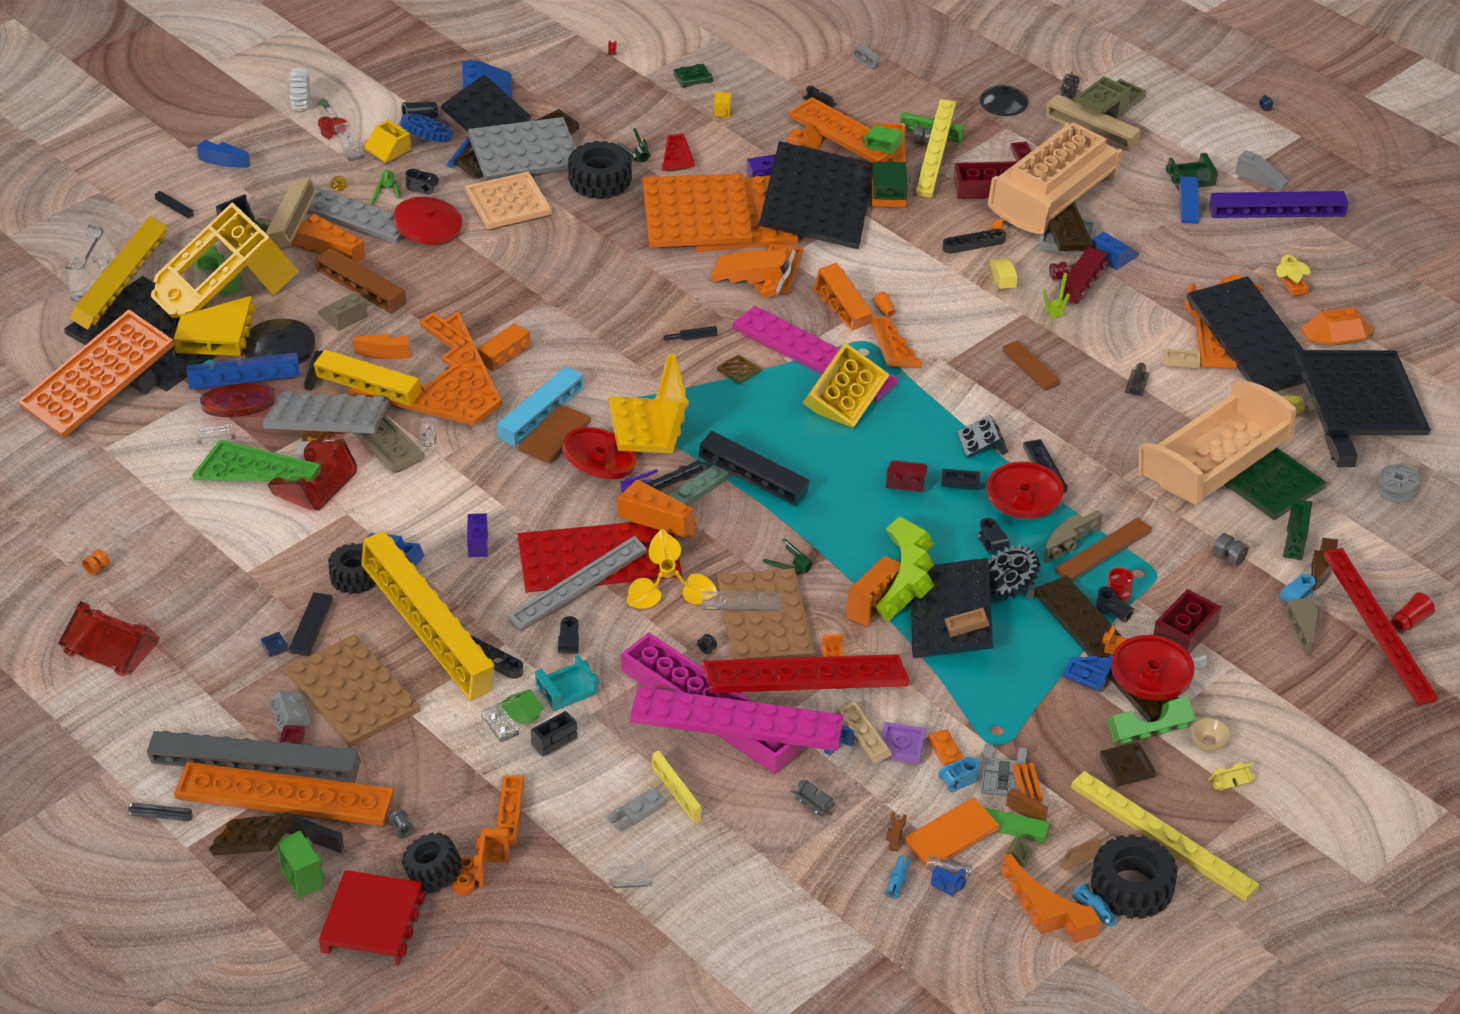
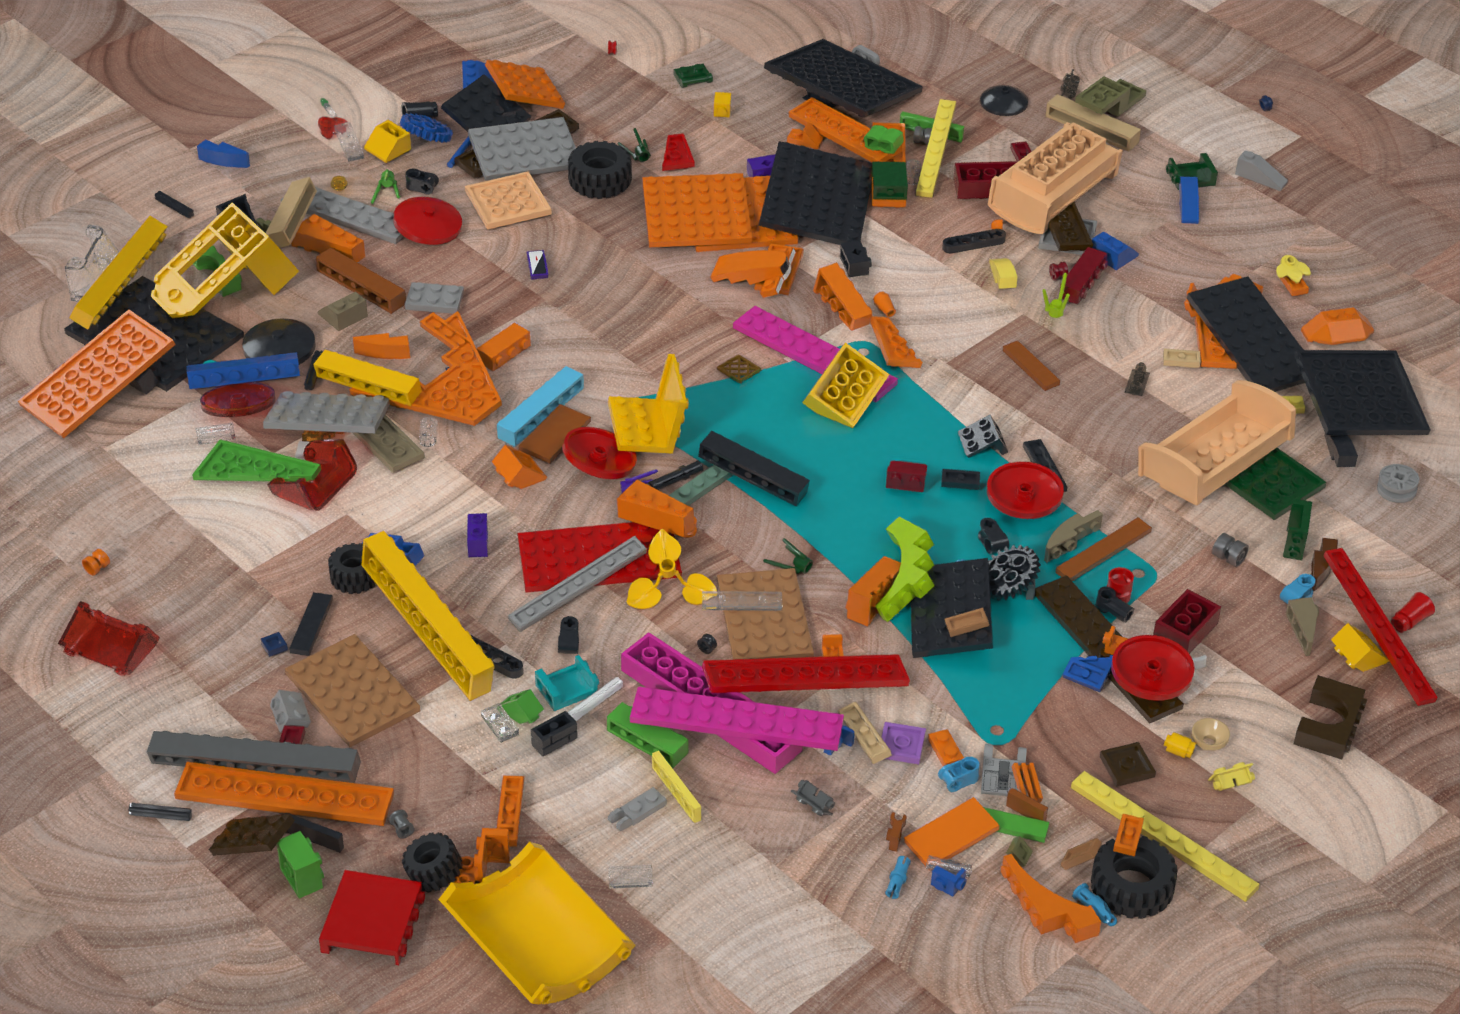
(216, 329): yellow slope -> none
(299, 89): white gear -> none
(434, 298): none -> light grey plate
(517, 468): none -> orange slope
(524, 84): none -> orange plate
(537, 264): none -> slope
(539, 927): none -> yellow panel
(596, 698): none -> white axle
(647, 737): none -> bright green brick
(693, 333): black axle -> none
(843, 77): none -> black plate
(855, 258): none -> black brick
(1127, 725): bright green arch -> none
(1128, 834): none -> orange plate
(1179, 745): none -> yellow brick
(1278, 204): dark purple brick -> none
(1332, 738): none -> dark brown arch
(1358, 649): none -> yellow slope

